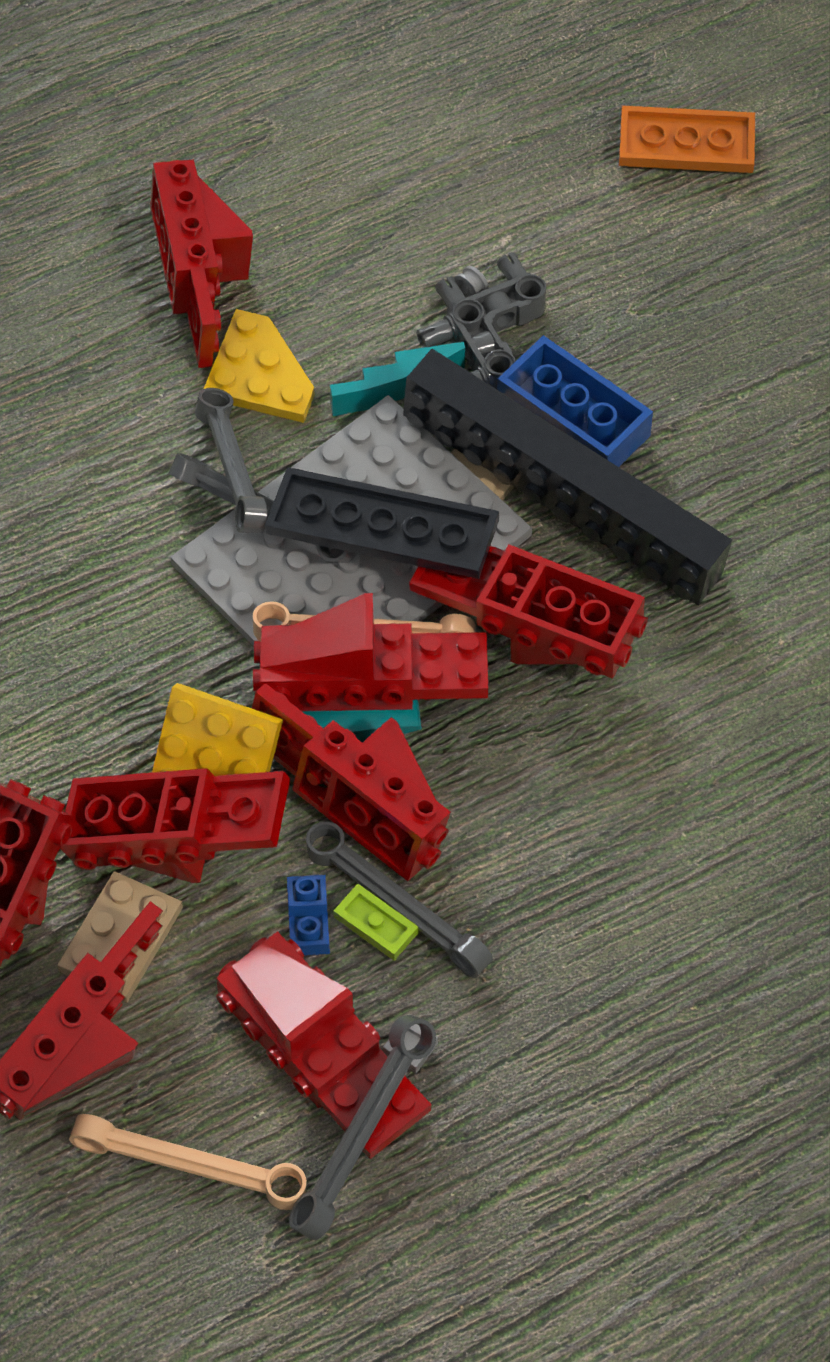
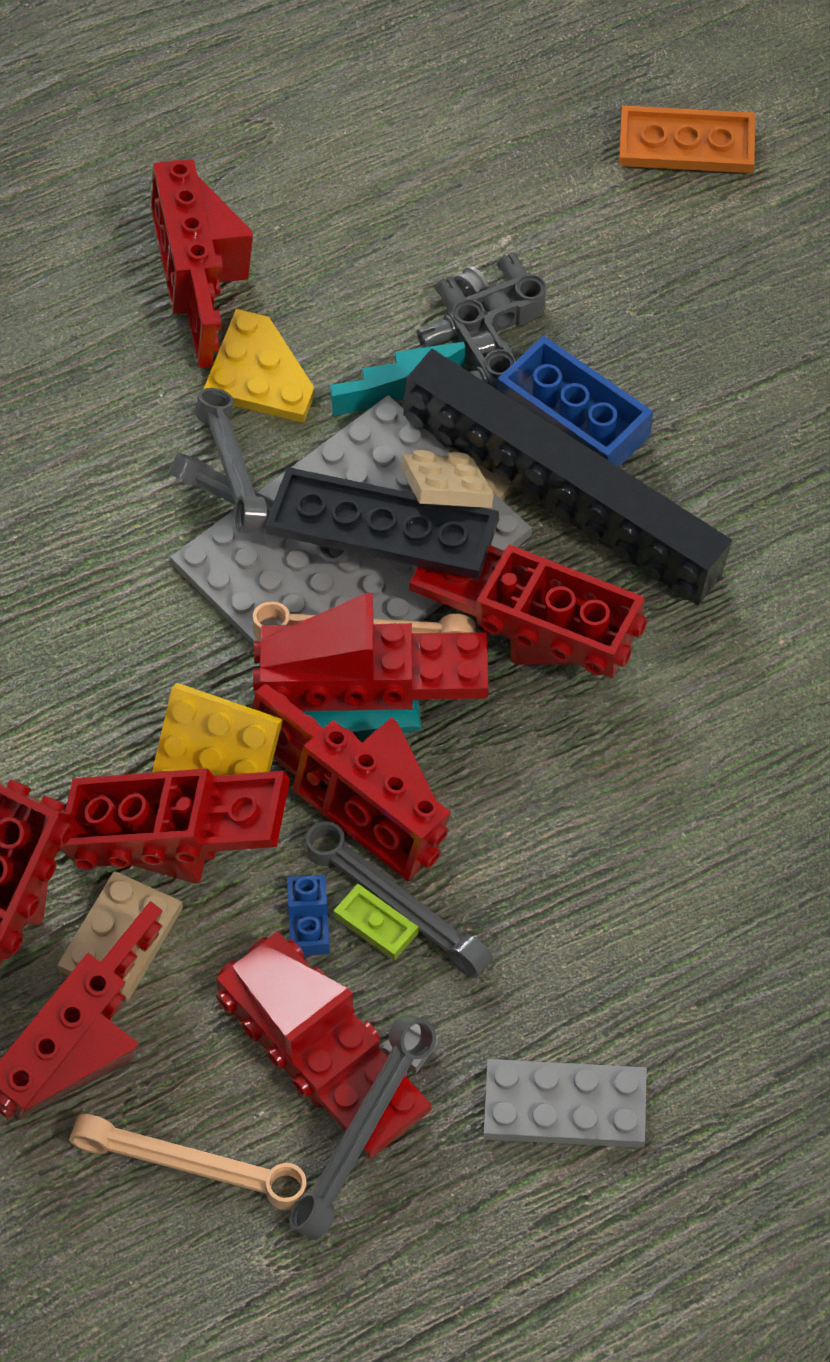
(446, 479): none -> tan plate
(565, 1103): none -> light grey plate

